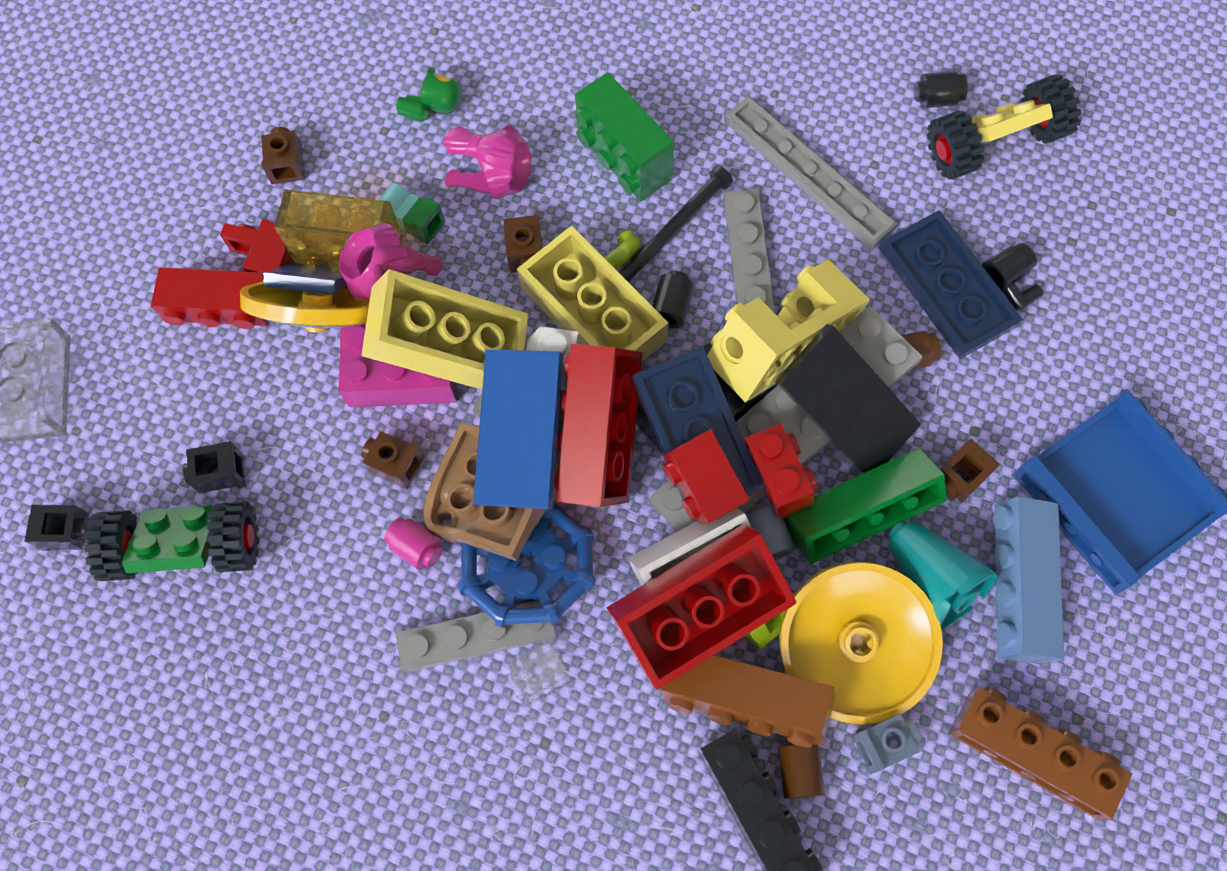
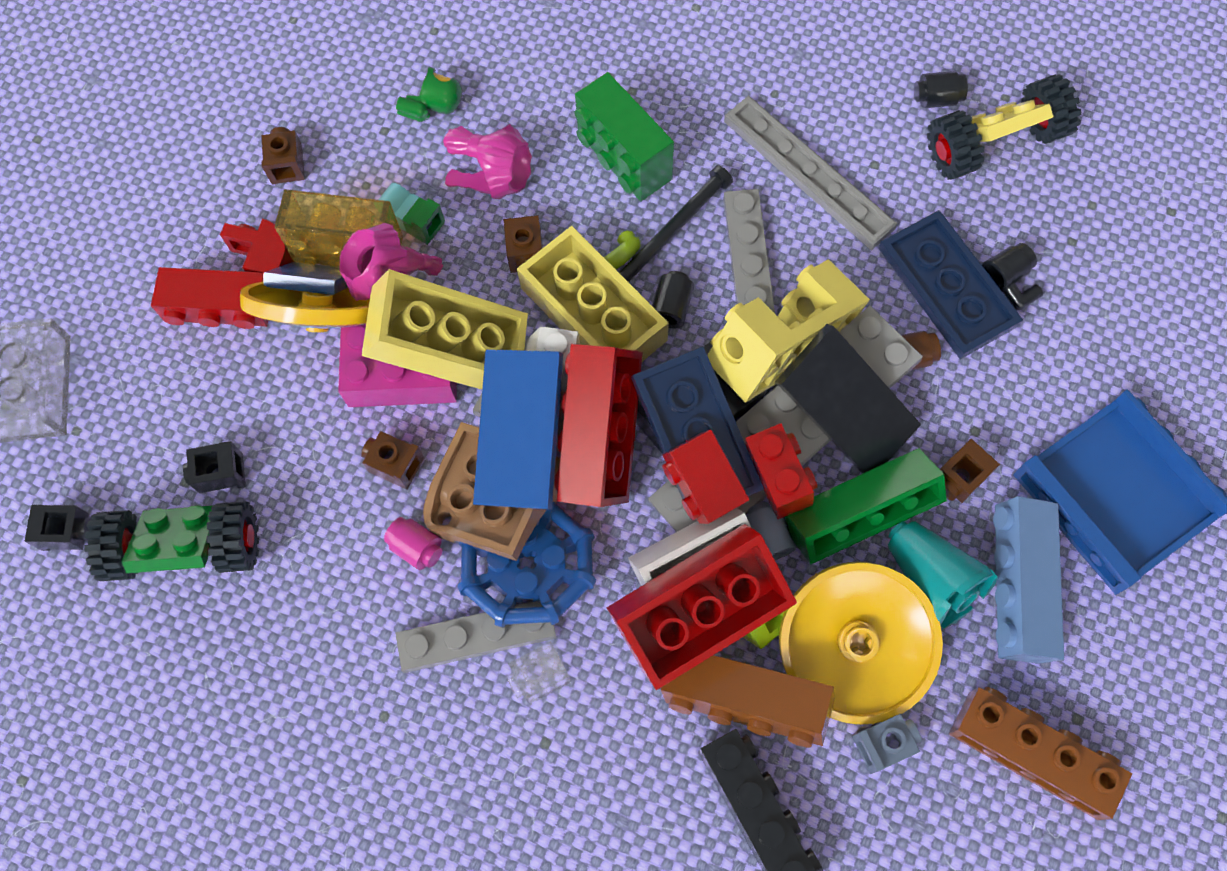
(801, 771): reddish brown brick -> none

